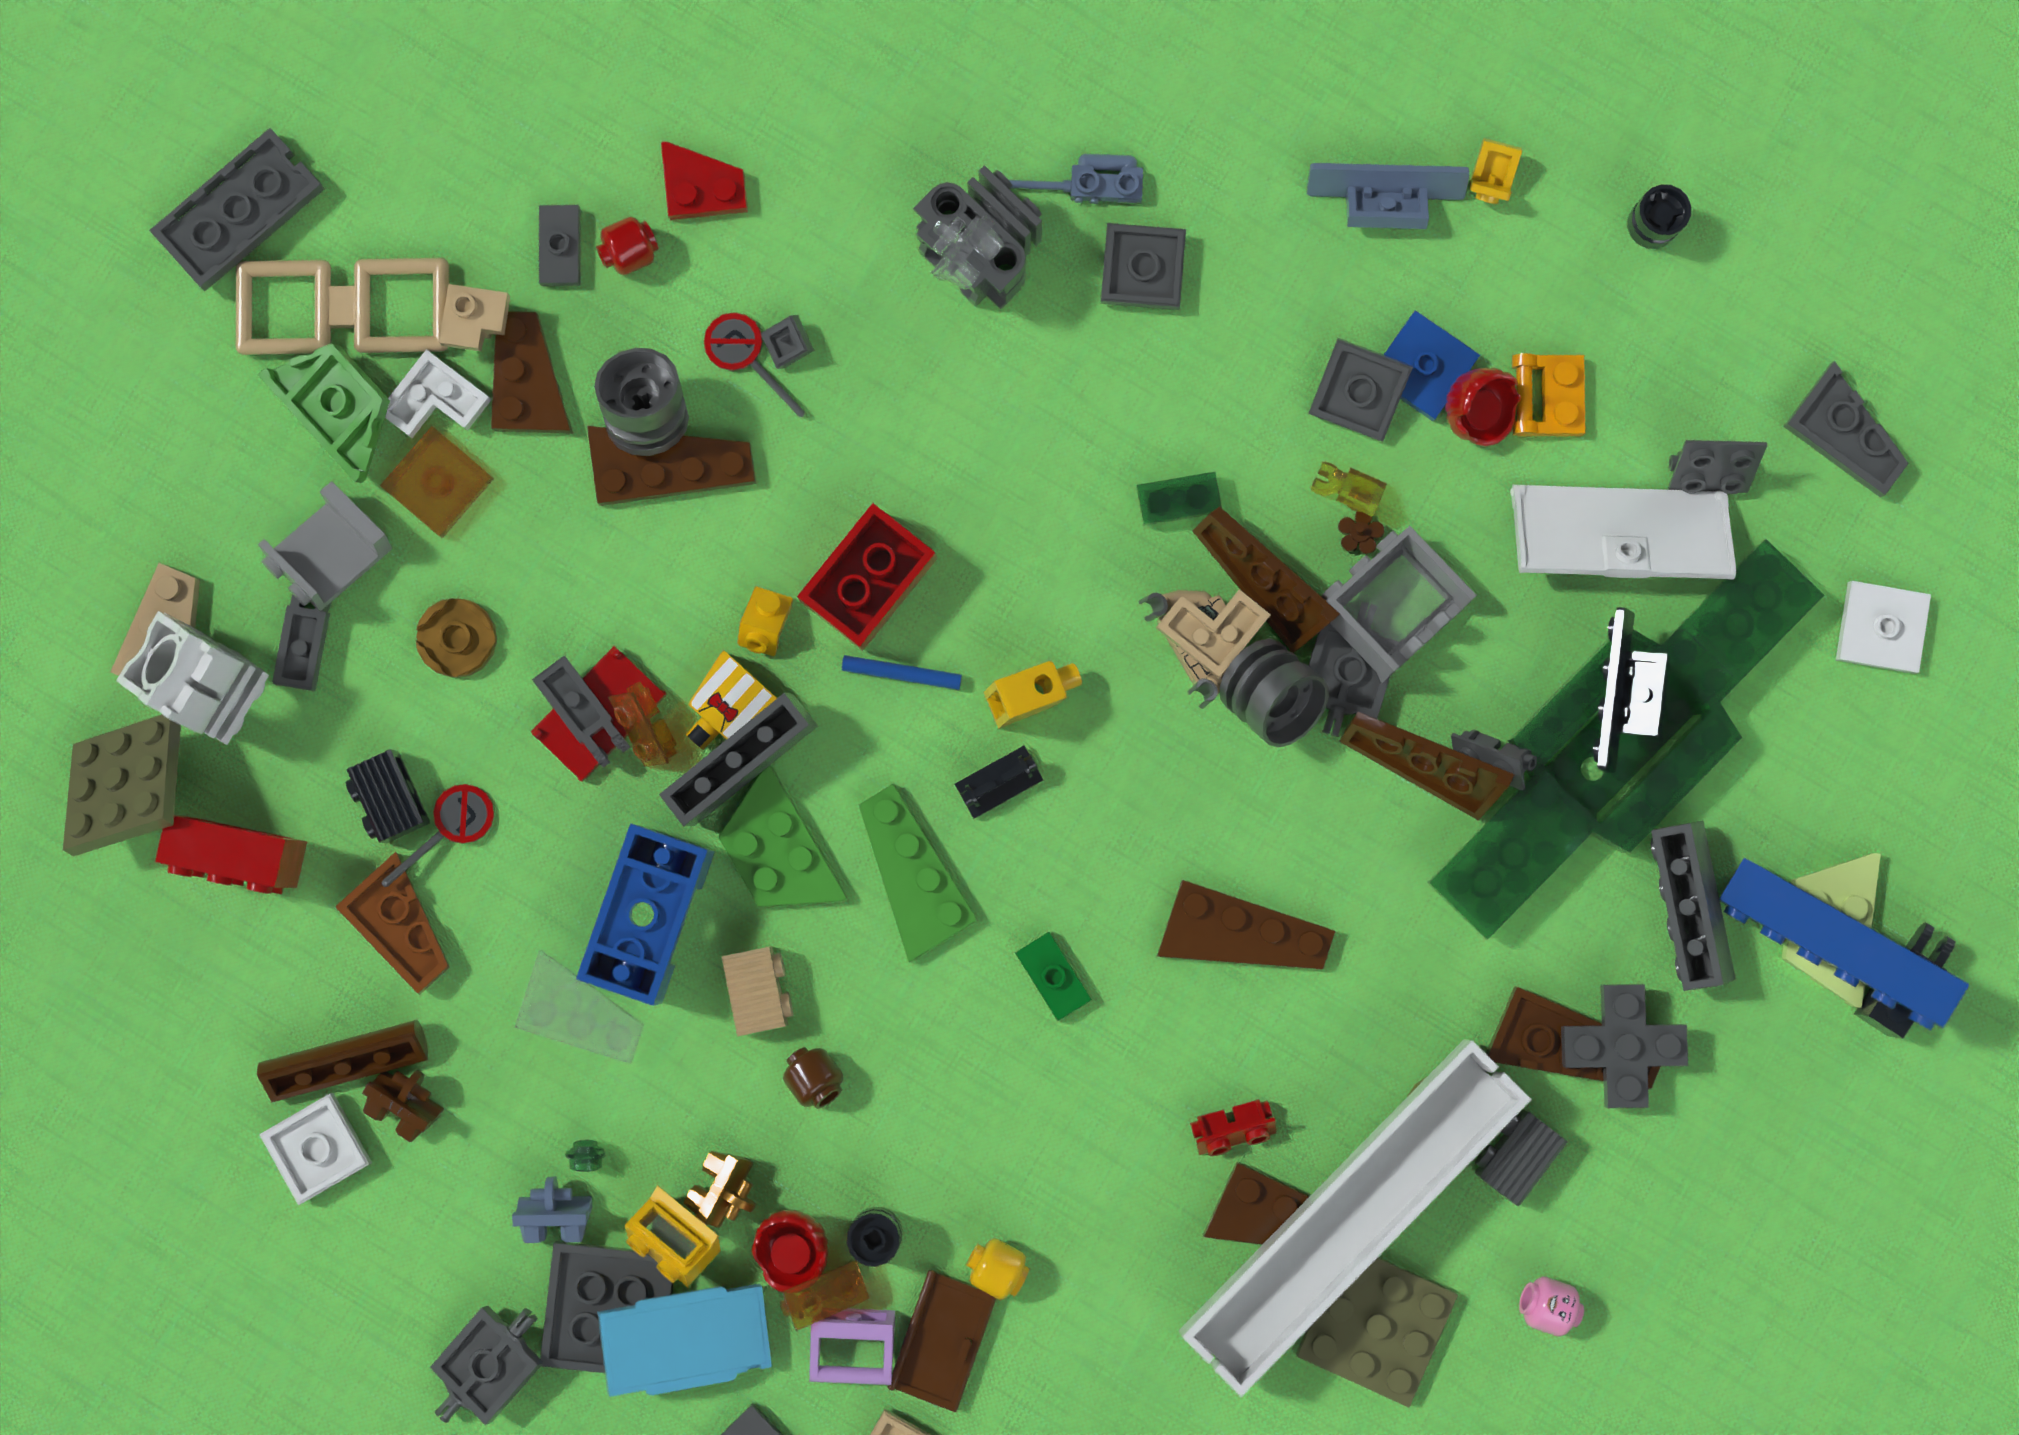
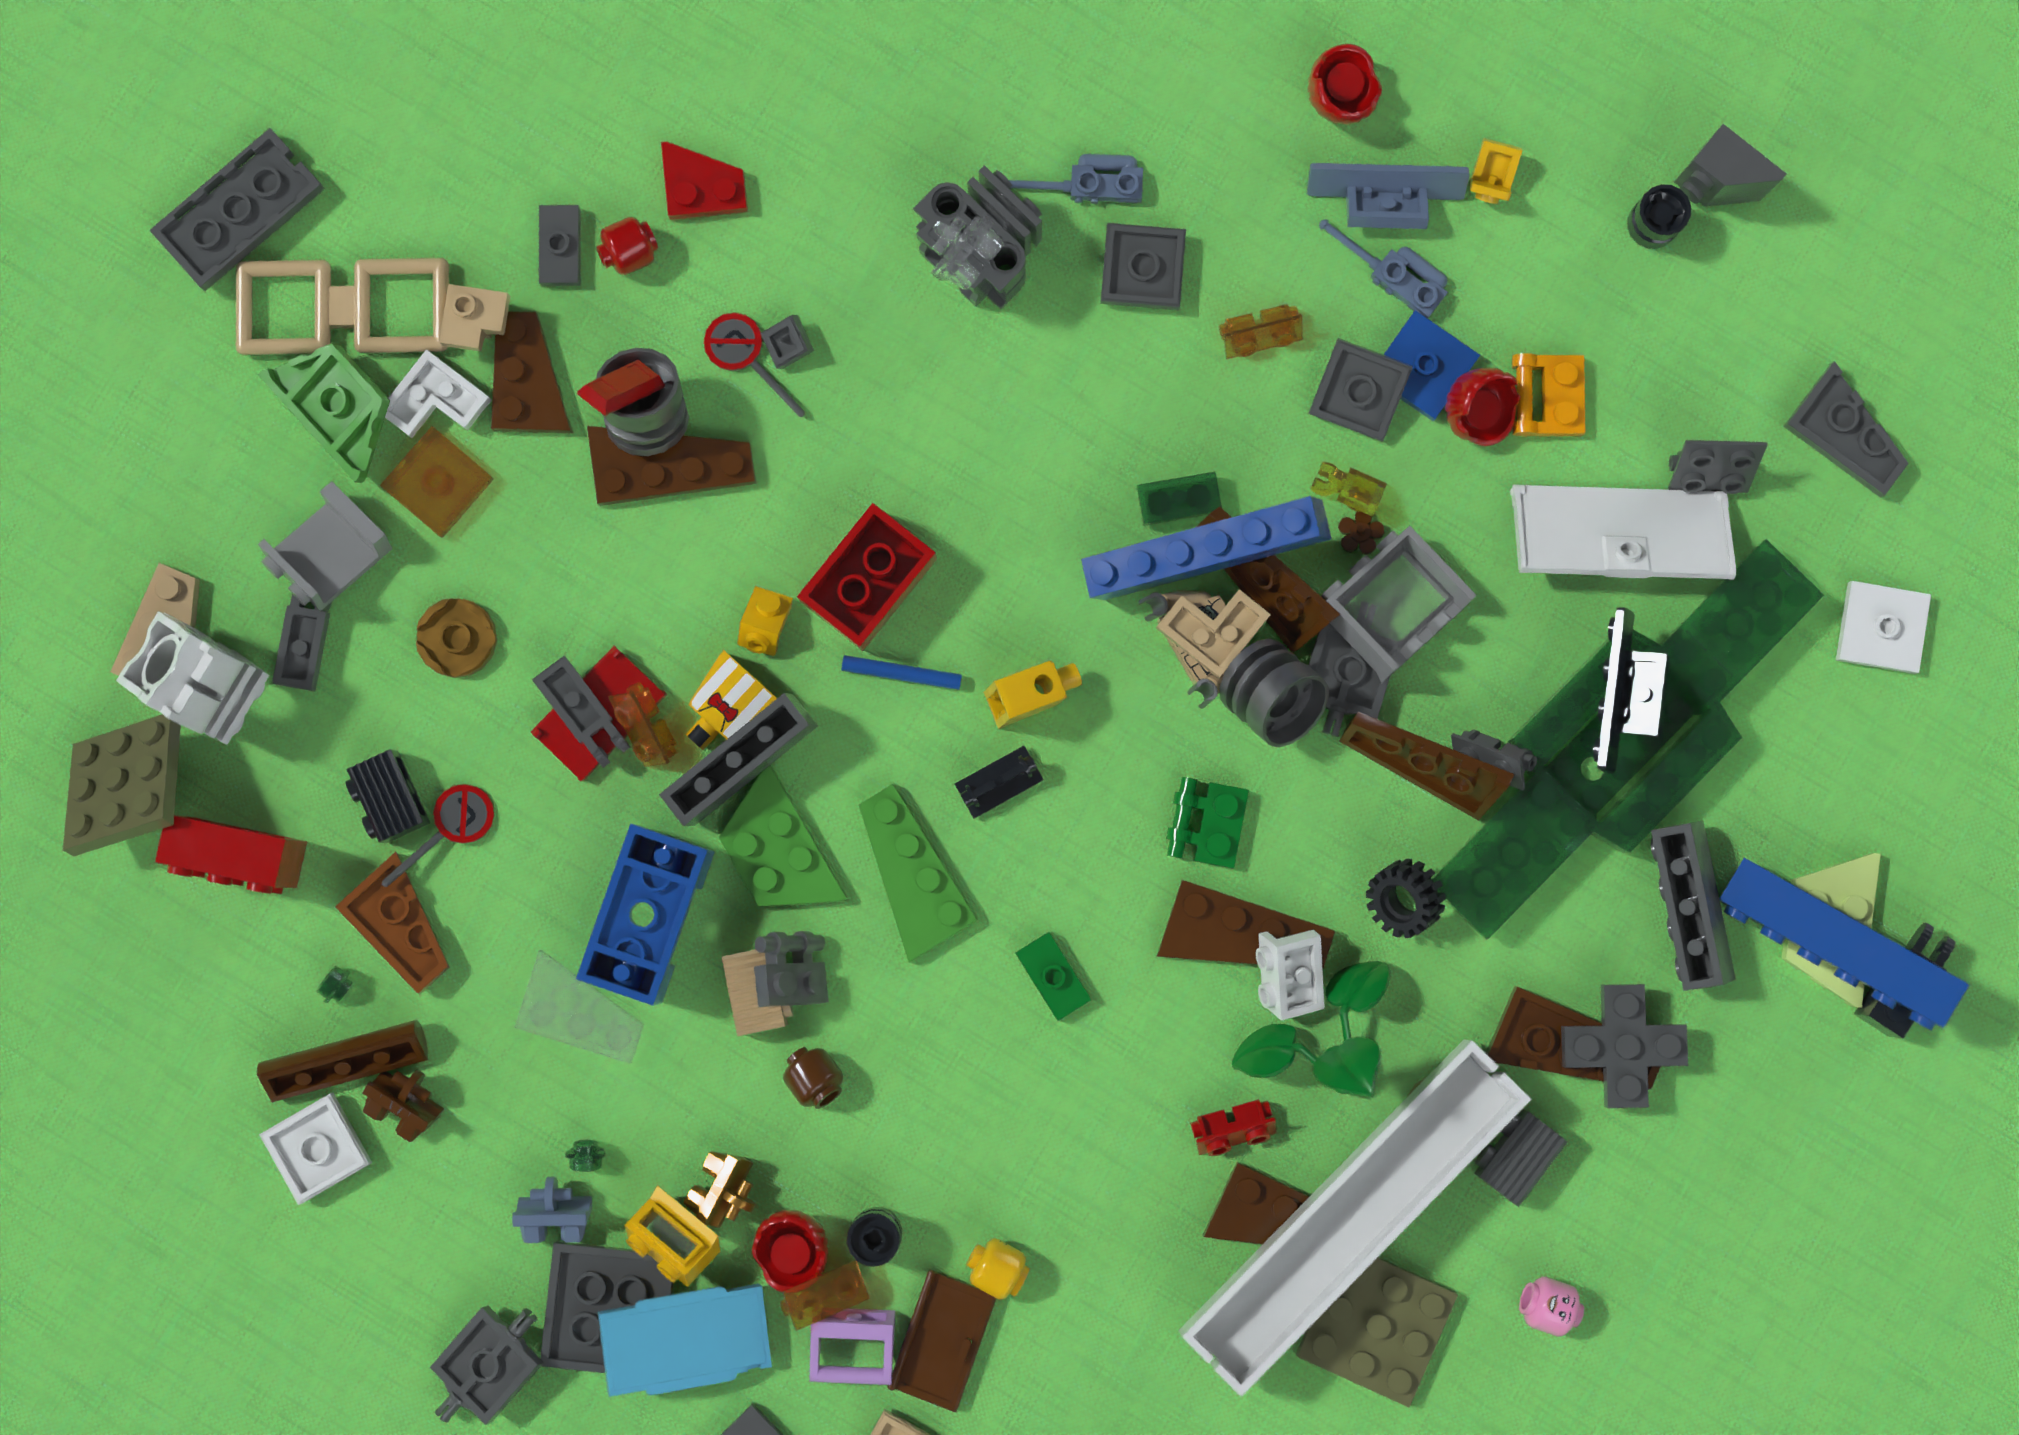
(335, 984): none -> clear green plate
(621, 387): none -> red tile
(793, 982): none -> flat silver plate
(1206, 548): none -> blue brick
(1219, 827): none -> green plate
(1279, 328): none -> clear orange hinge
(1291, 974): none -> white bracket
(1343, 1067): none -> green plant
(1344, 84): none -> red piece
(1394, 277): none -> sand blue piece
(1421, 888): none -> black tyre
(1728, 172): none -> dark grey slope

